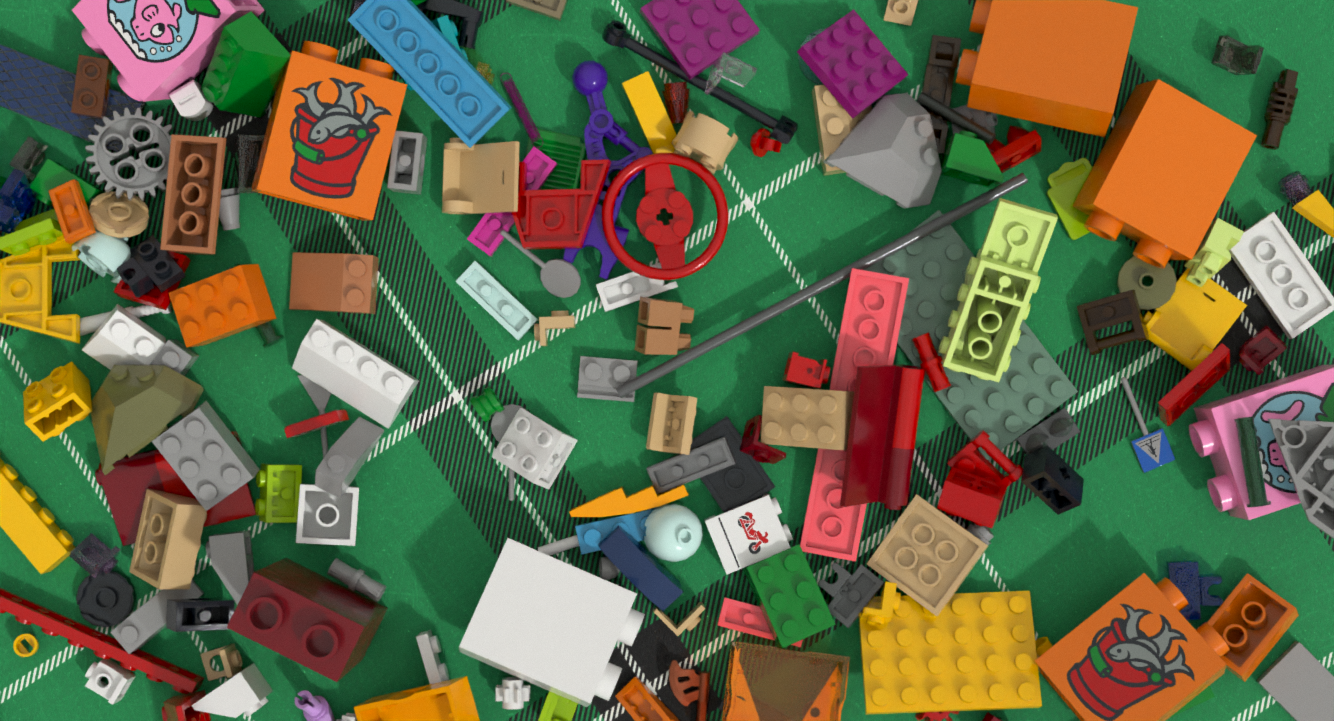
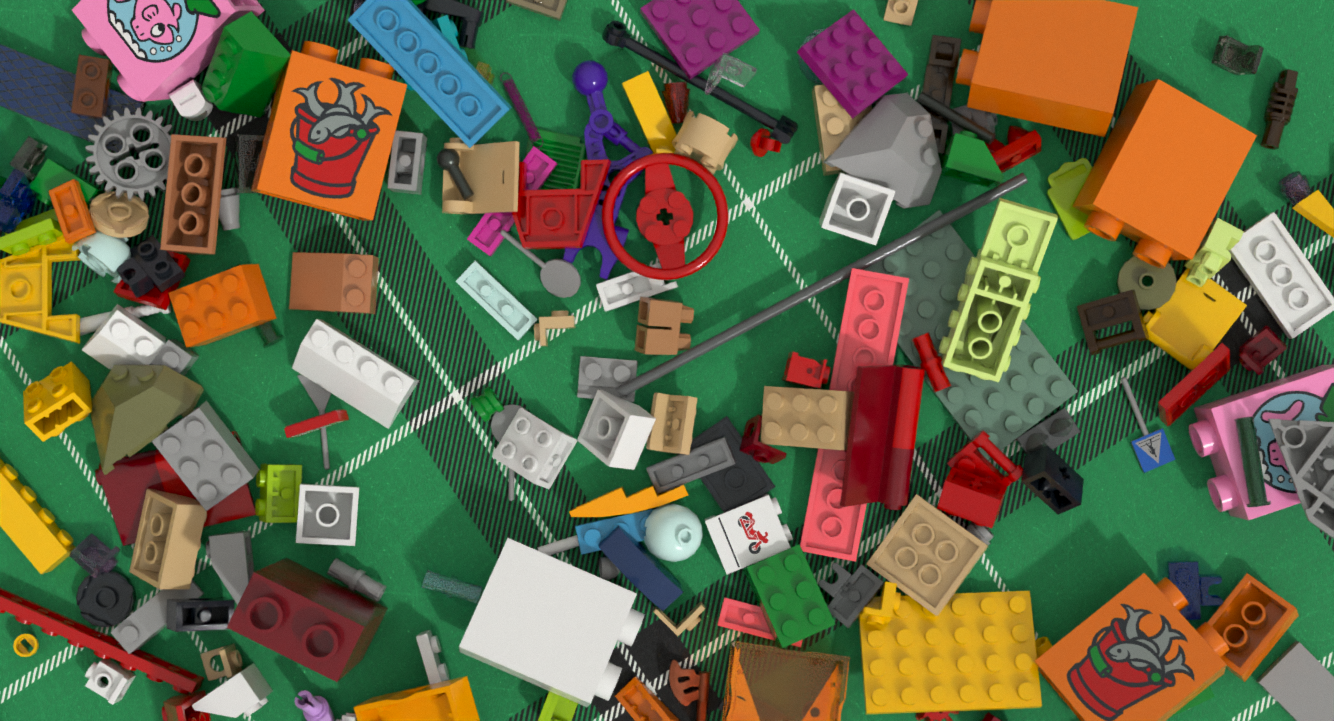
(347, 457): light grey slope -> none
(449, 160): none -> pearl dark grey bar
(451, 587): none -> clear light blue pin
(512, 693): white gear -> none
(616, 430): none -> white slope
(856, 208): none -> white slope

